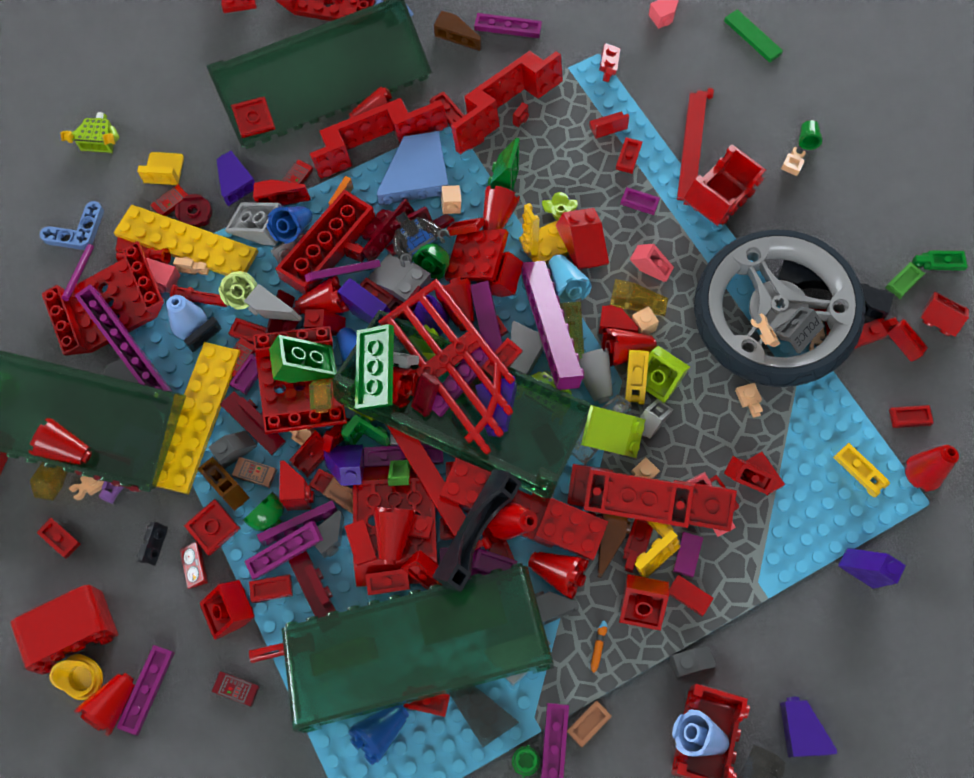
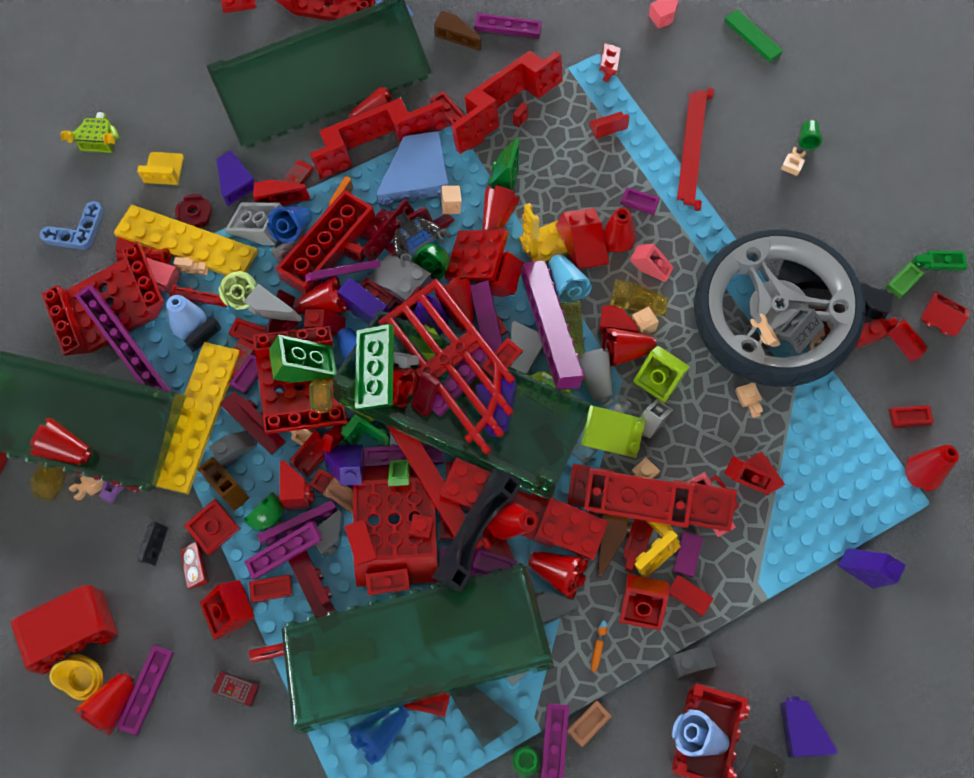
(58, 538): red plate -> none
(77, 273): magenta bar -> none
(168, 202): red tile -> none
(253, 117): red tile -> none
(254, 472): nougat tile -> none
(392, 532): red cone -> none
(421, 569): red slope -> none
(465, 226): red tile -> none
(559, 204): lime plate -> none
(620, 231): none -> red cone
(629, 155): red plate -> none
(637, 376): yellow plate -> none
(725, 186): red windscreen -> none
(861, 469): yellow plate -> none

